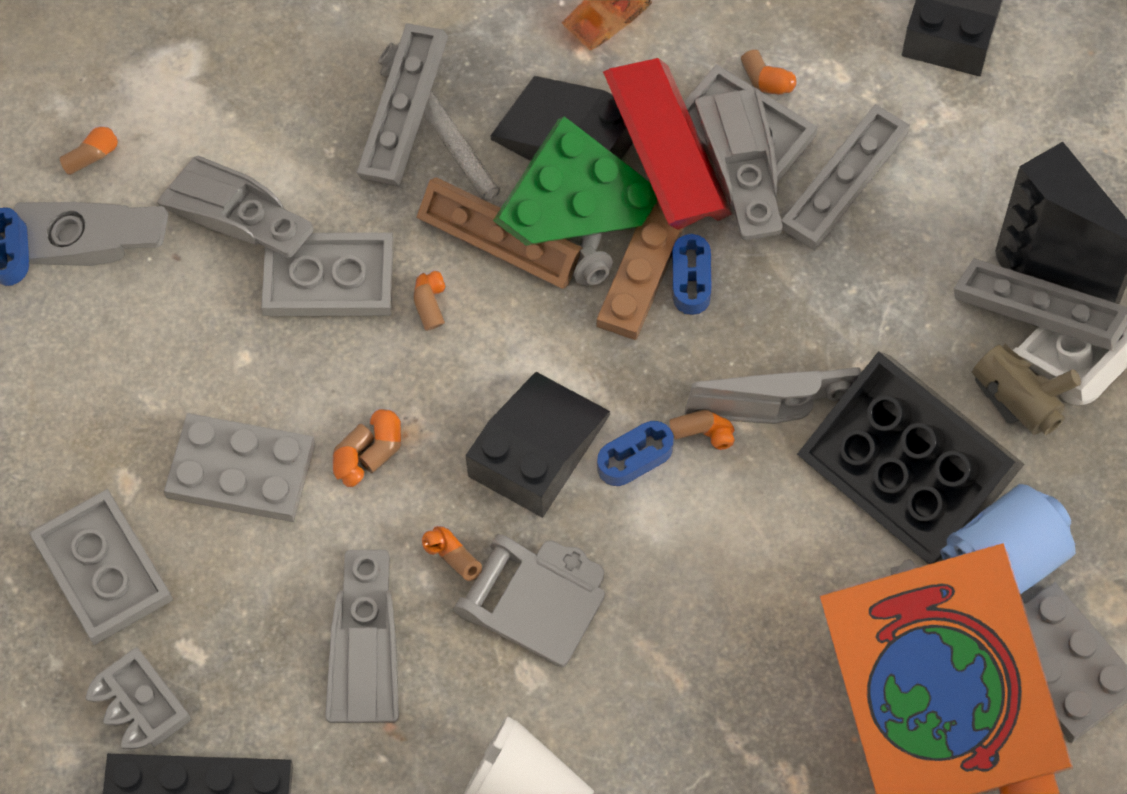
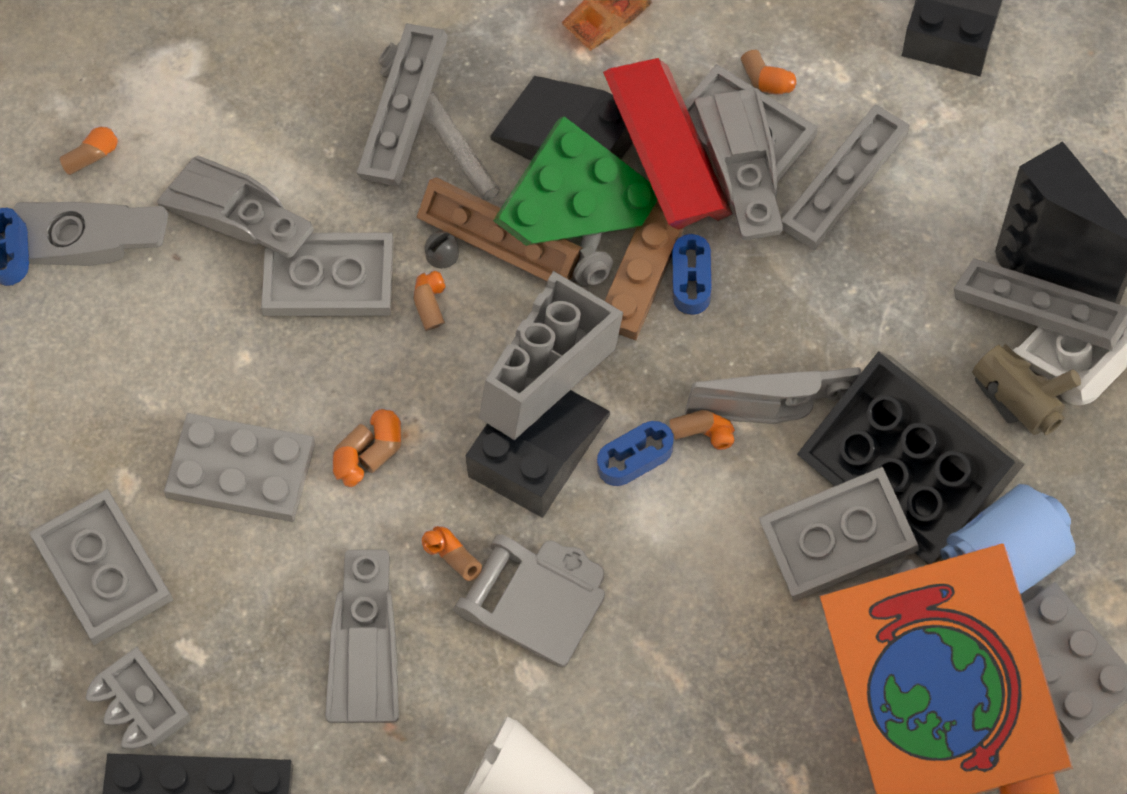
(445, 254): none -> dark grey hinge
(550, 354): none -> light grey wedge
(838, 534): none -> light grey plate

